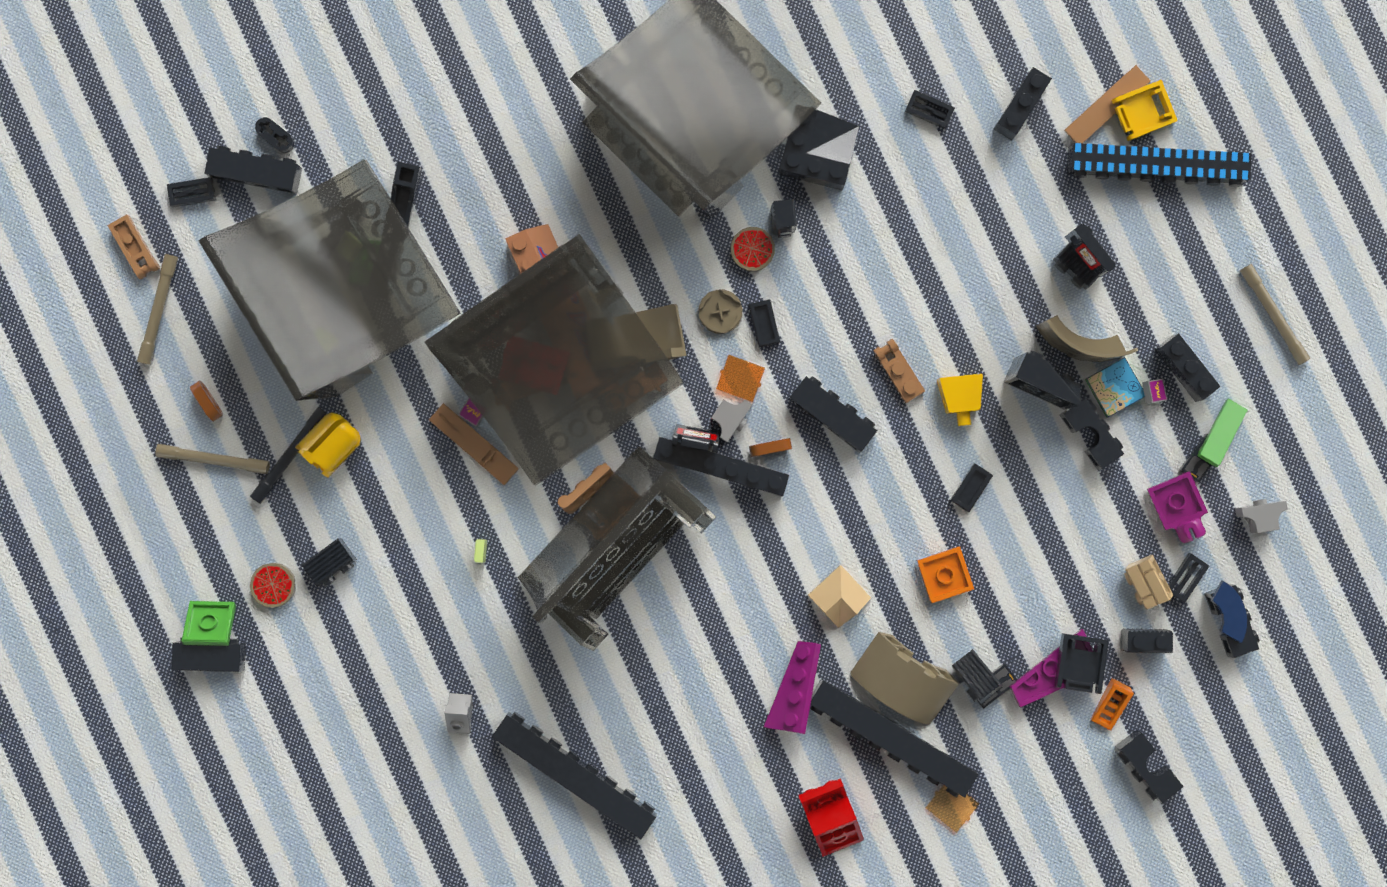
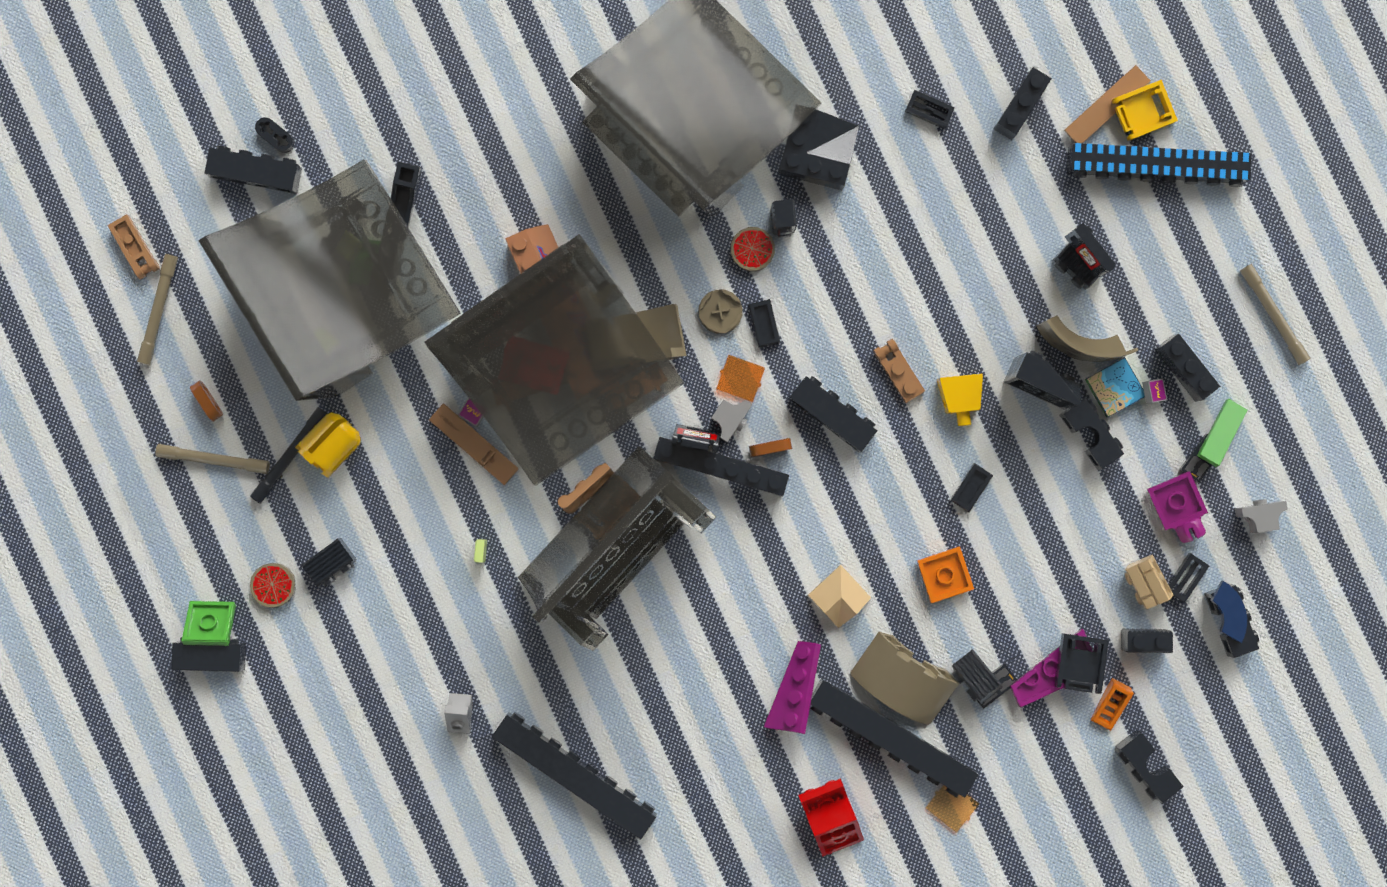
(211, 197): black tile -> none

